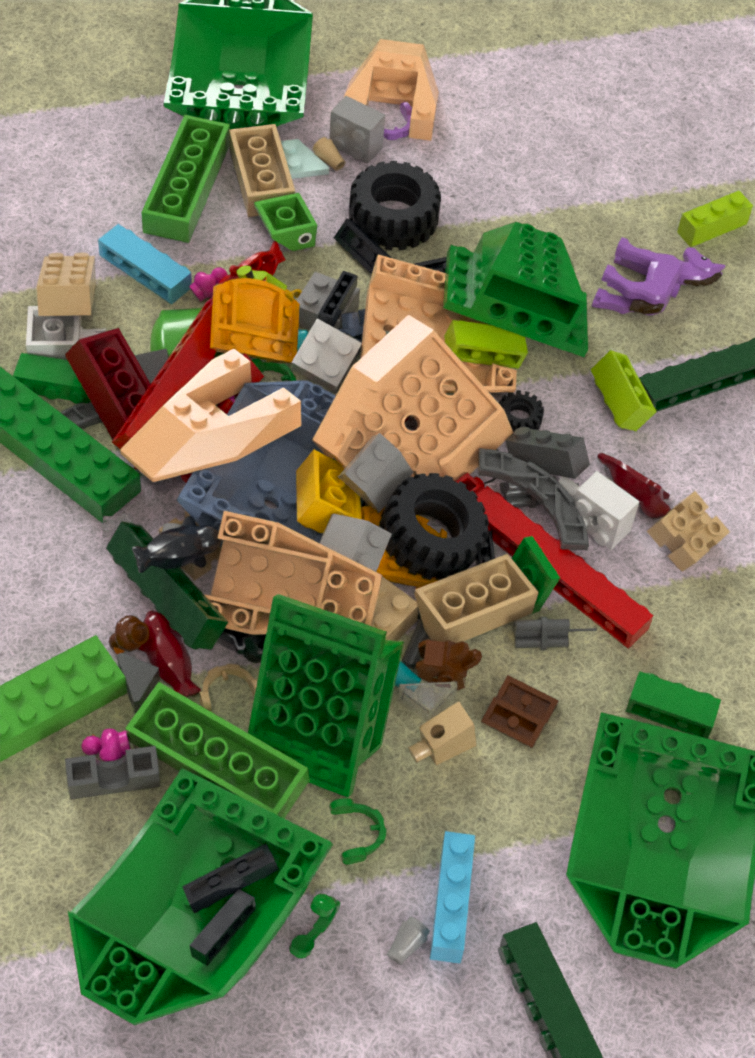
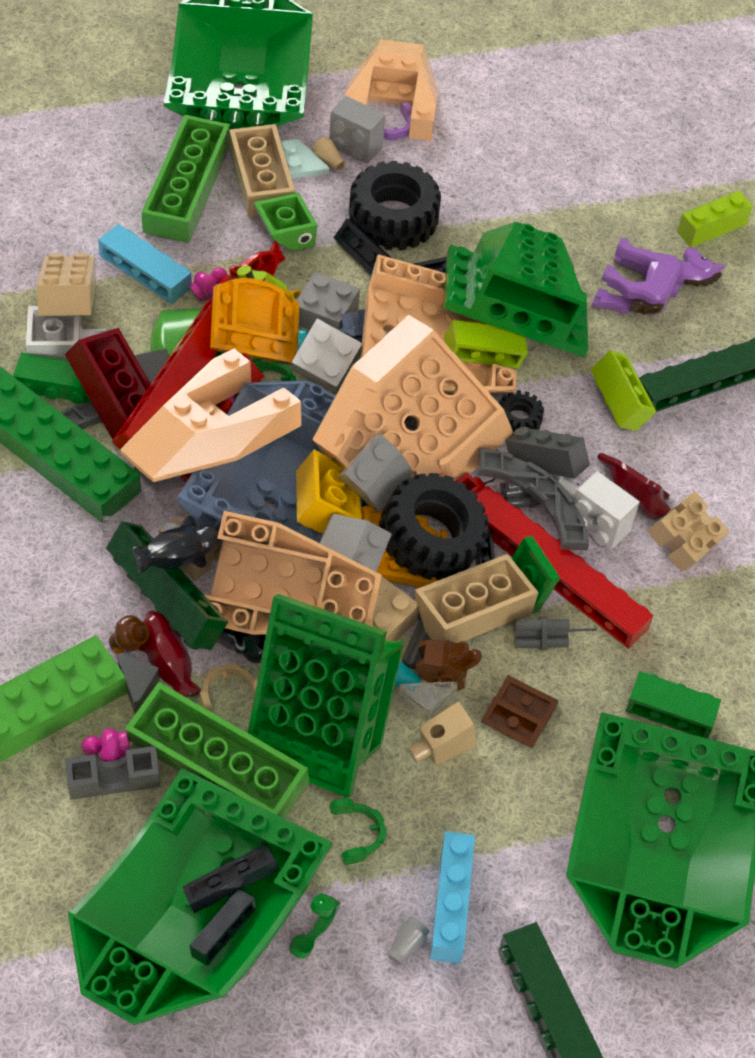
(338, 298): black piece -> none

